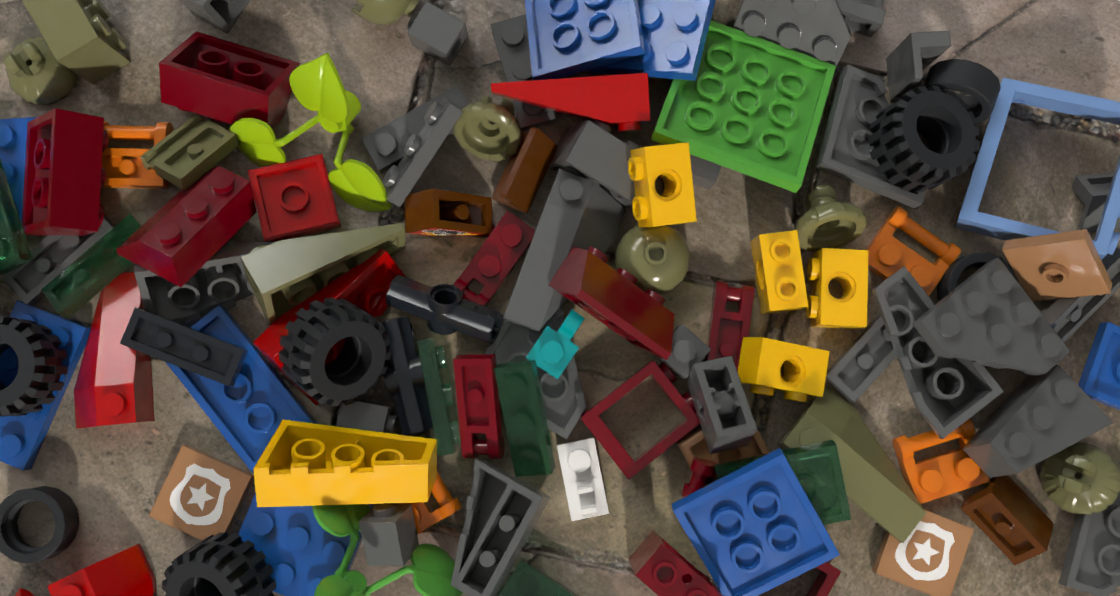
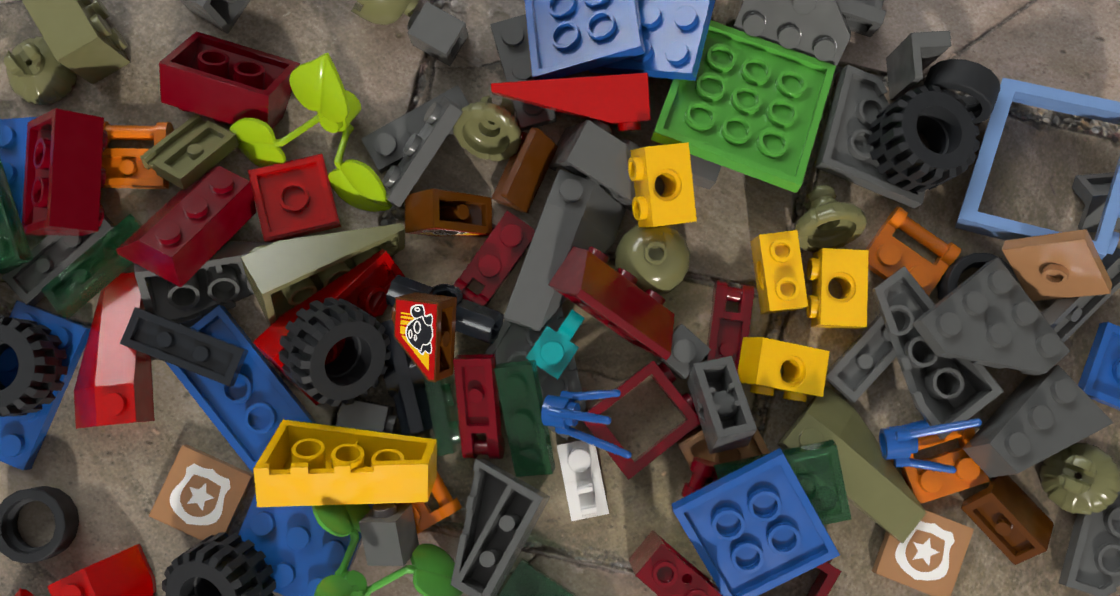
(427, 332): none -> slope
(564, 412): none -> blue plant
(902, 441): none -> blue plant

